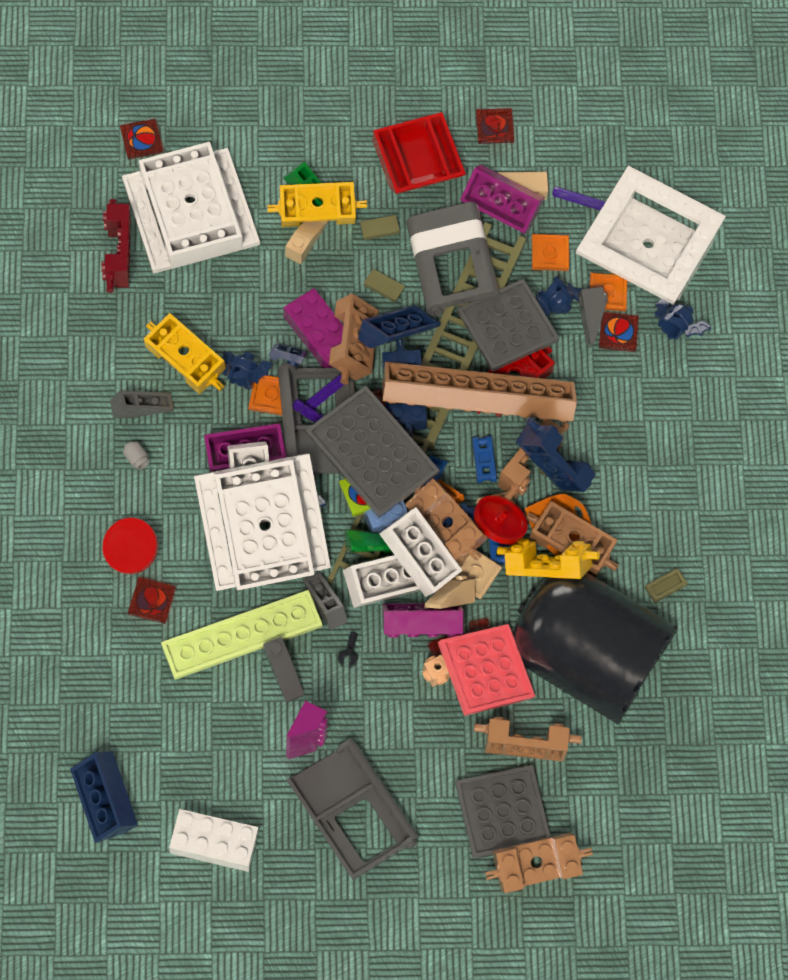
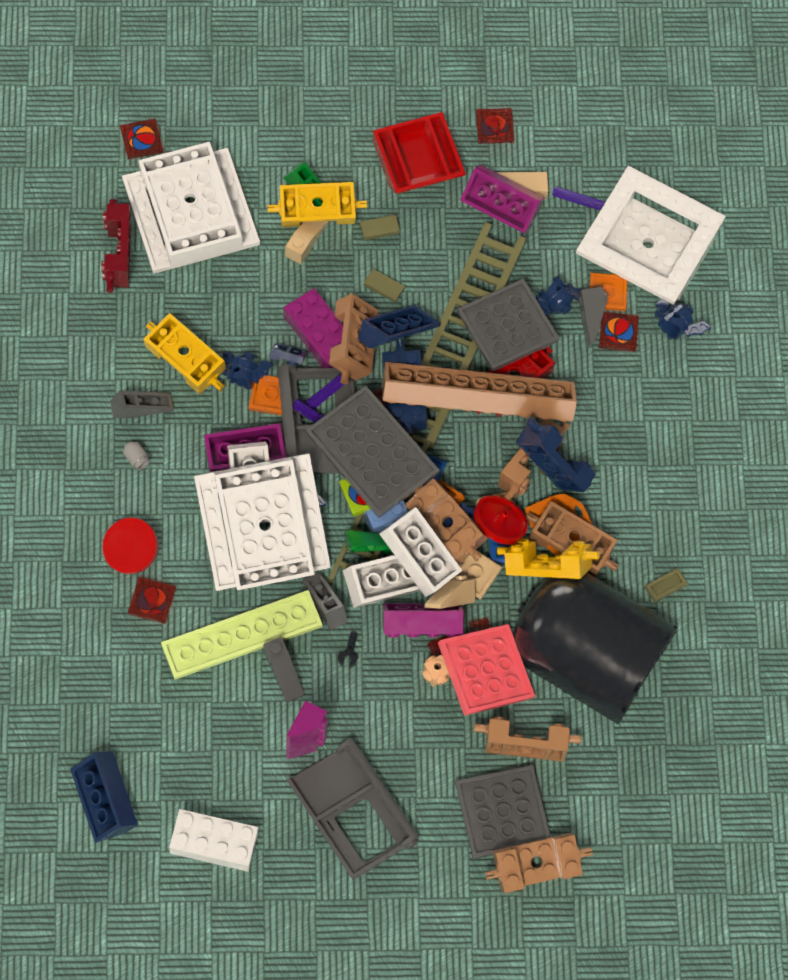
(447, 232): dark grey piece -> none
(484, 459): blue plate -> none
(550, 252): orange tile -> none

